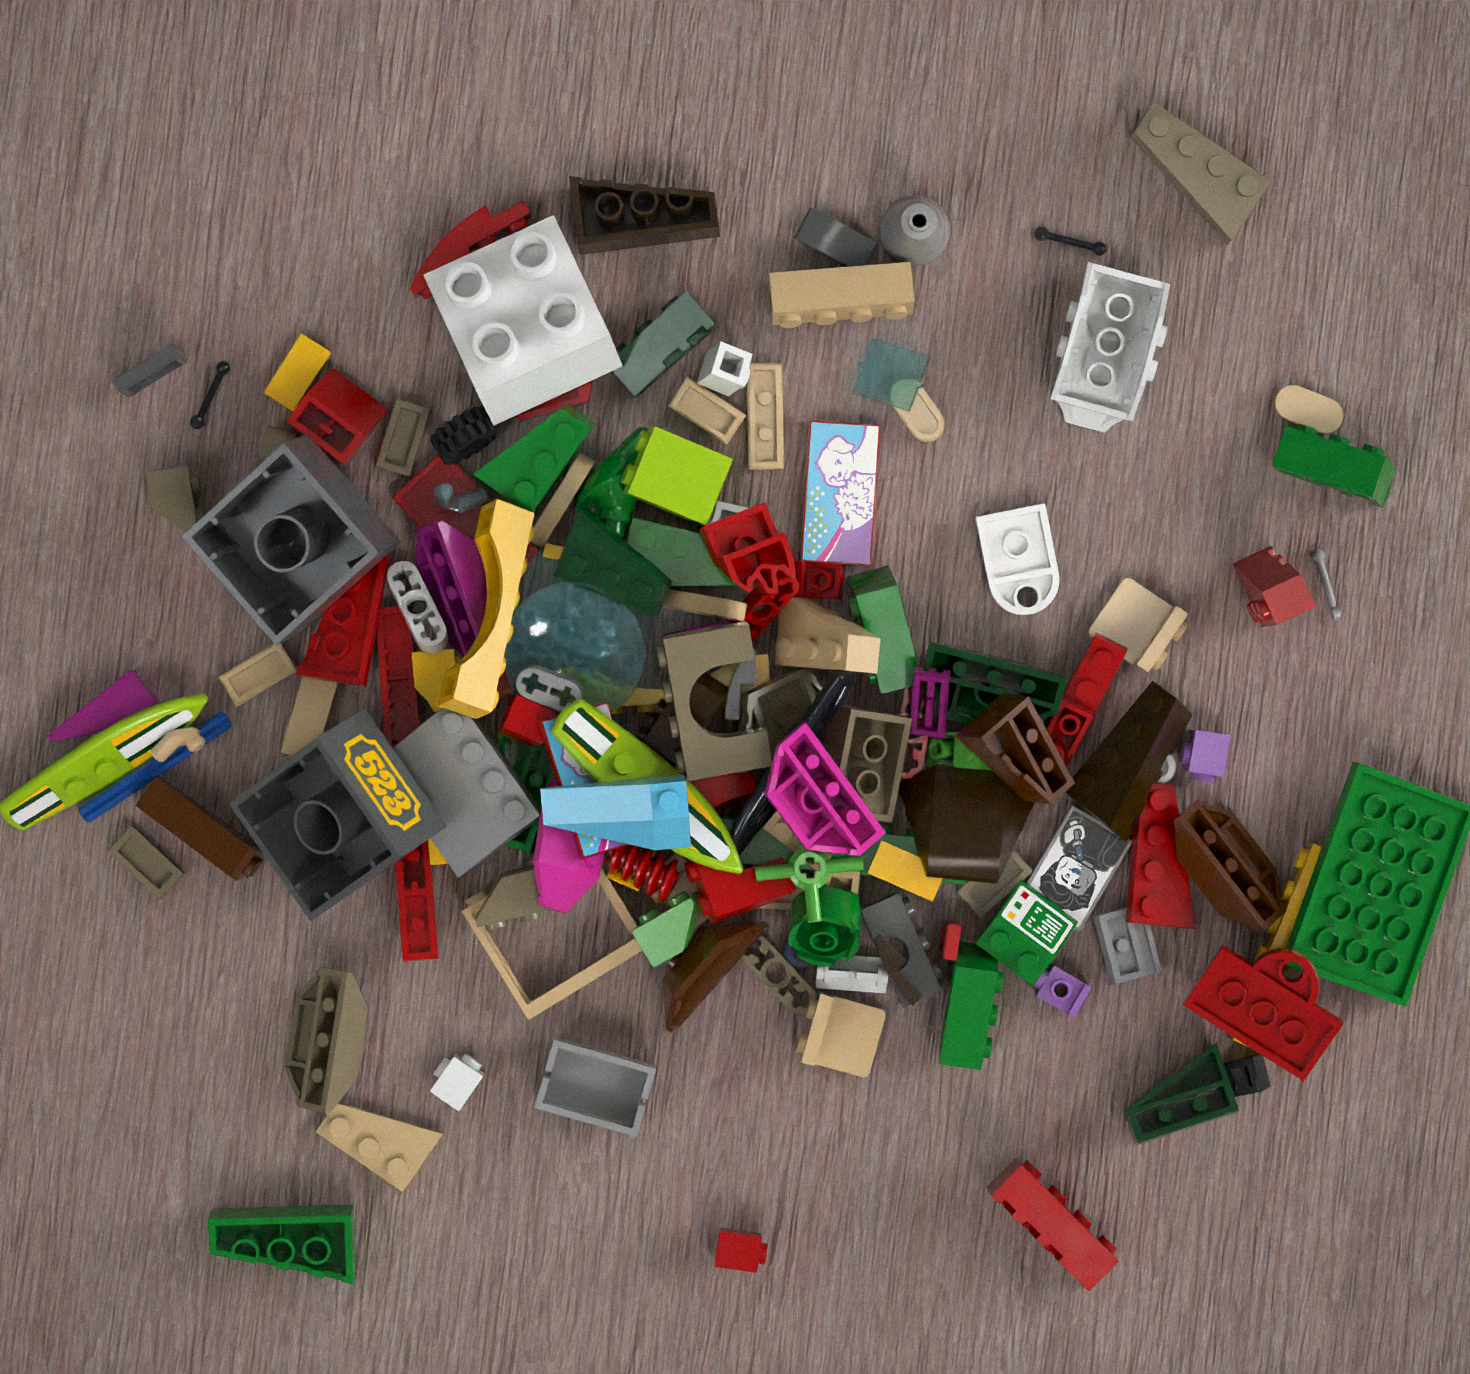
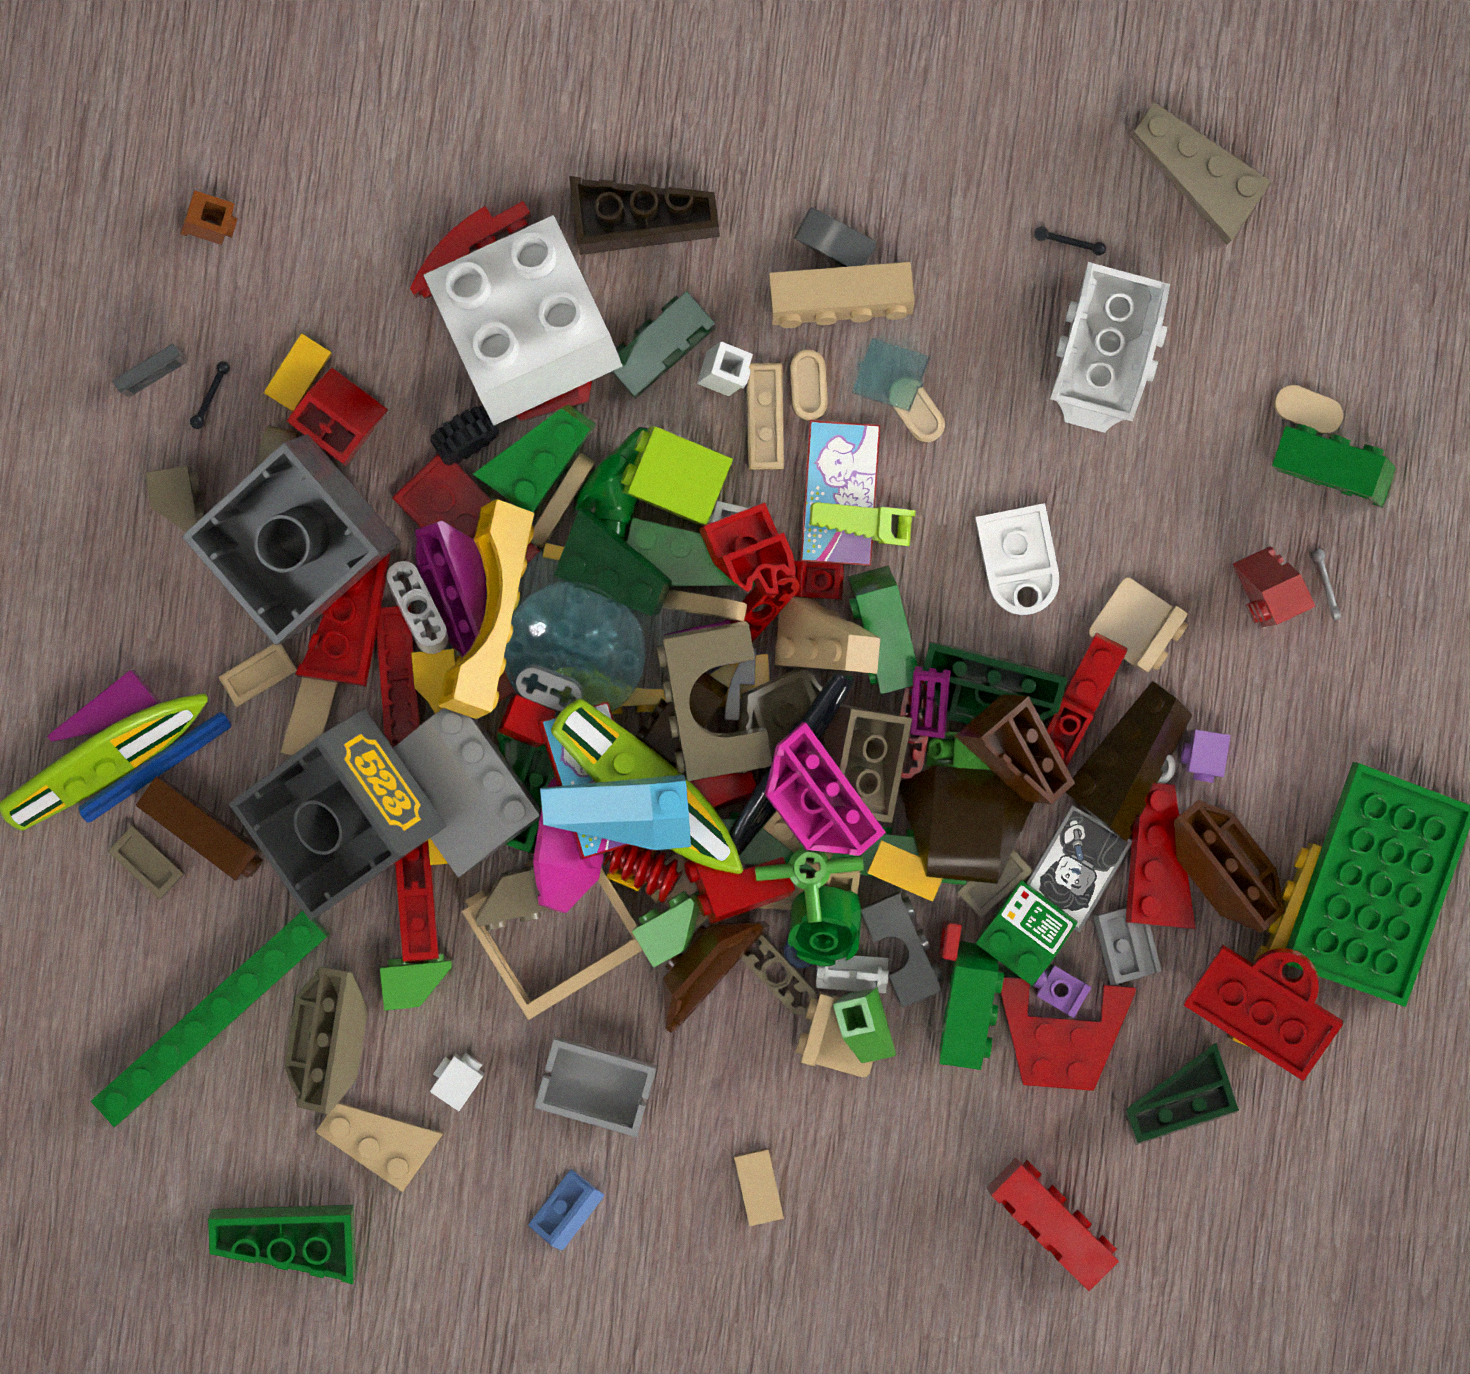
(177, 738): tan arm -> none
(208, 207): none -> dark orange brick
(209, 1018): none -> green brick
(403, 437): dark tan tile -> none
(411, 983): none -> bright green slope
(459, 502): clear light blue arm -> none
(566, 1210): none -> medium blue slope
(706, 411): tan tile -> none
(740, 1250): red brick -> none
(758, 1187): none -> tan tile
(808, 385): none -> tan tile
(864, 521): none -> lime piece
(864, 1025): none -> bright green slope
(892, 961): dark brown slope -> none
(914, 244): light grey cone -> none
(1060, 1049): none -> red wing
(1247, 1075): black slope -> none

